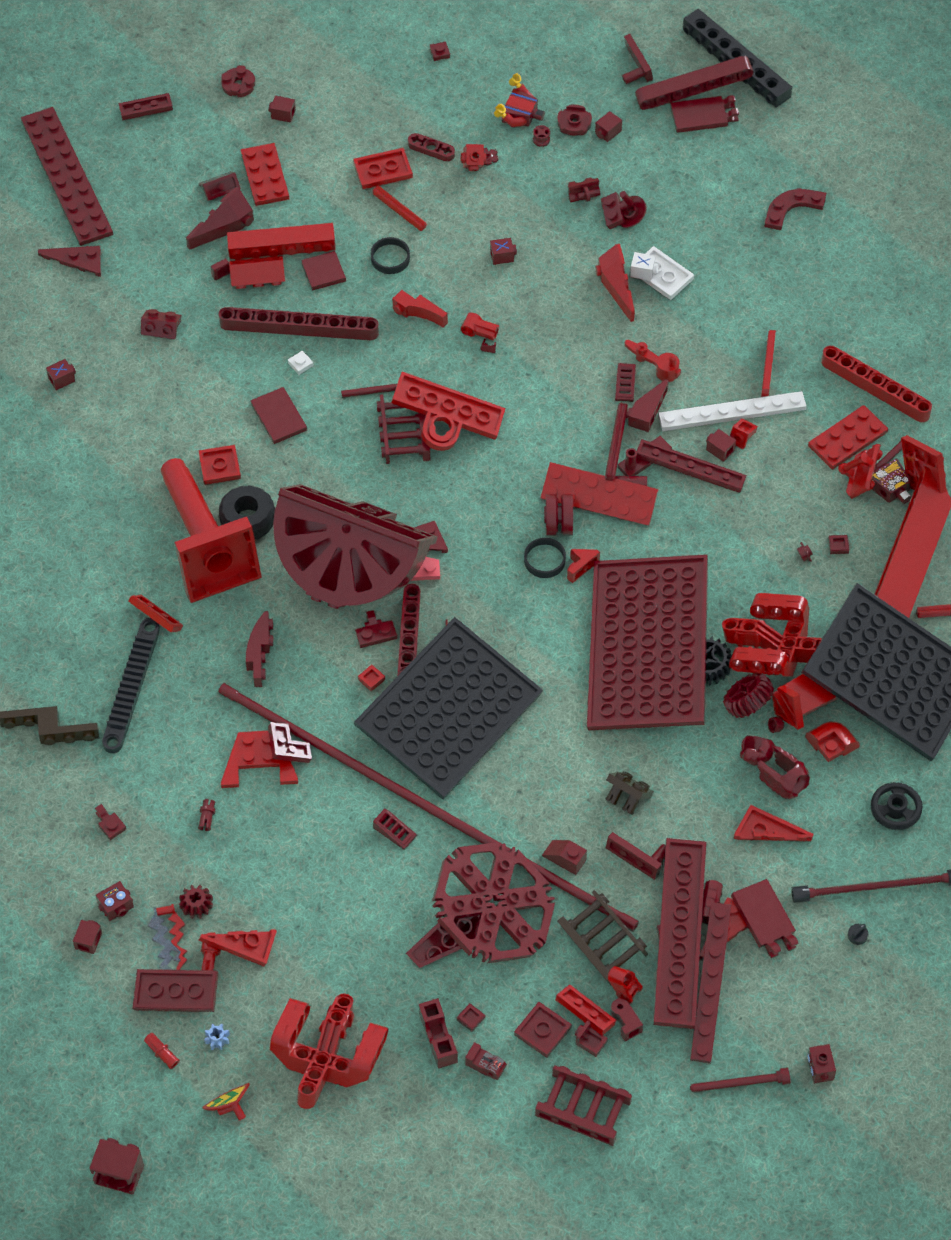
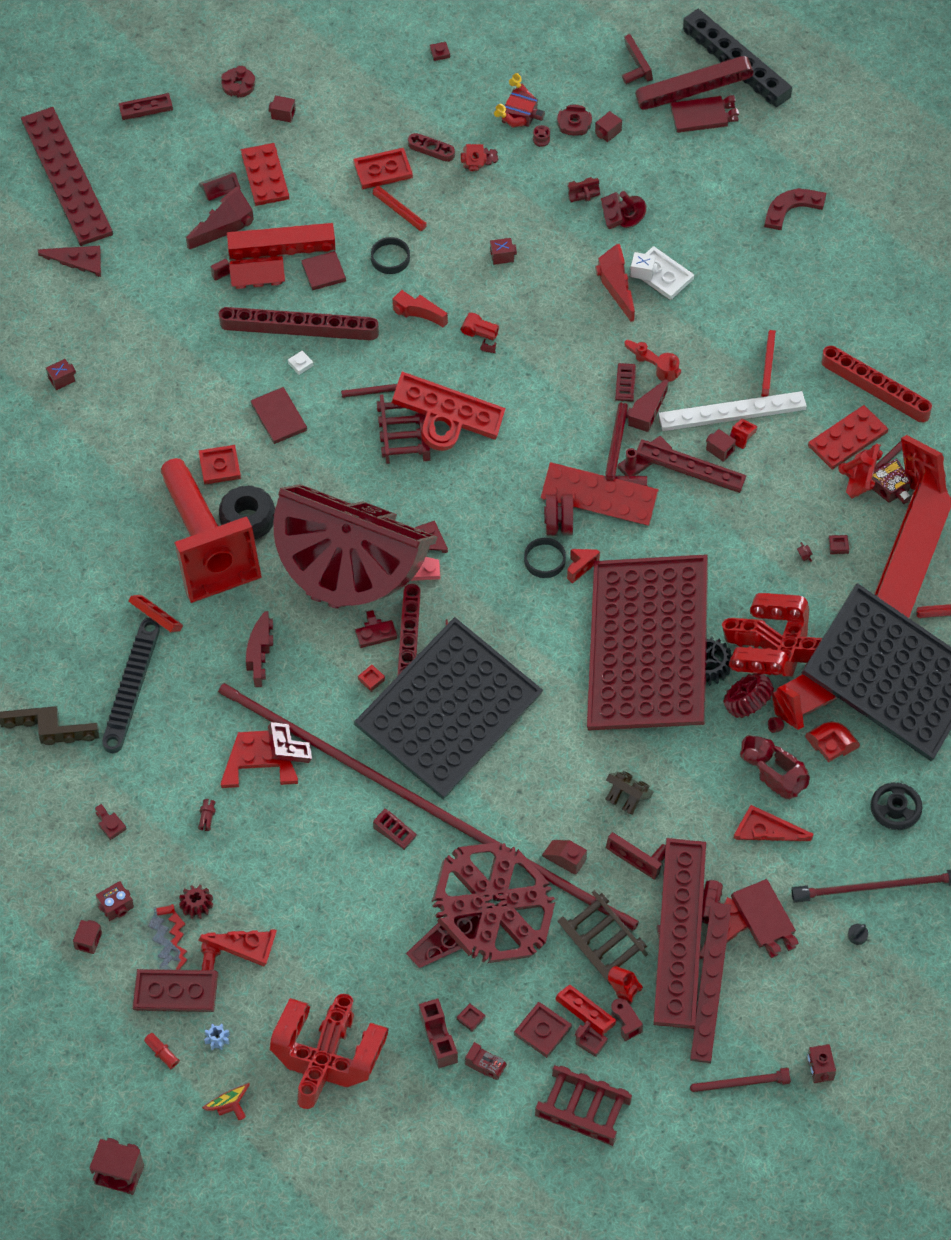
(160, 324): dark red bracket -> none

